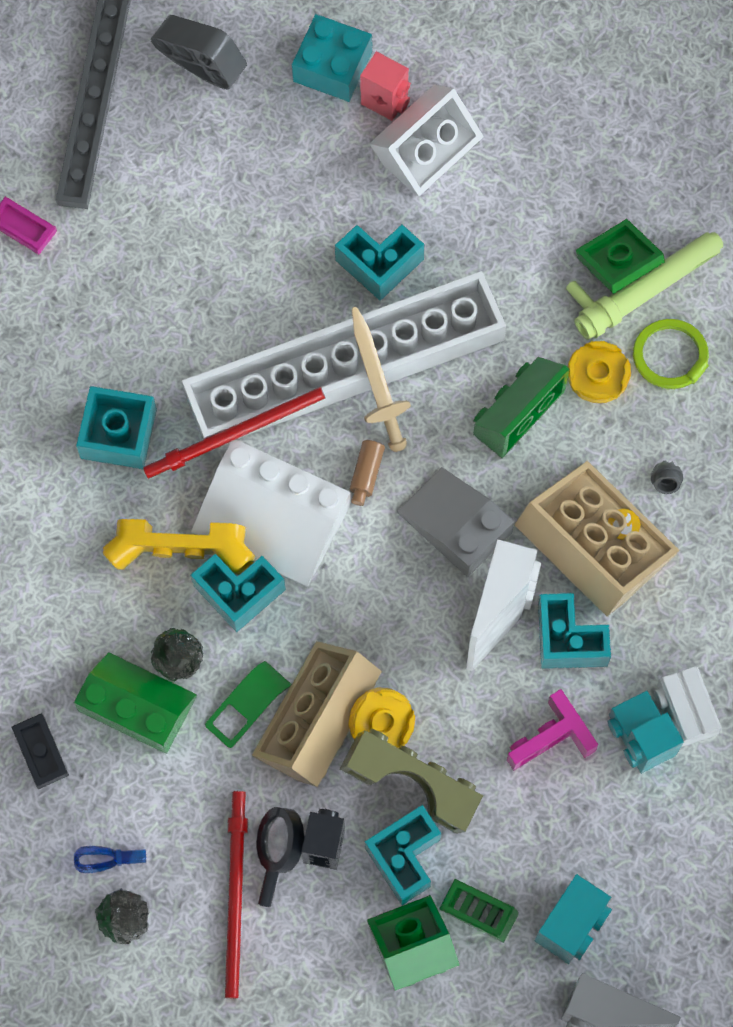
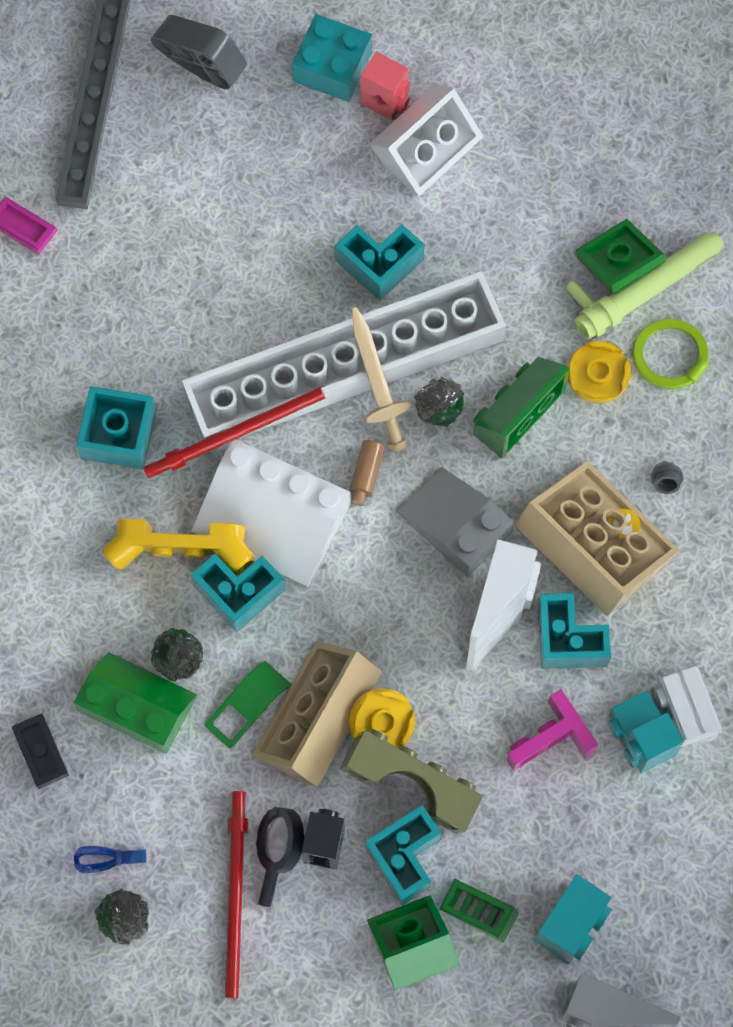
(439, 402): none -> clear smoke piece

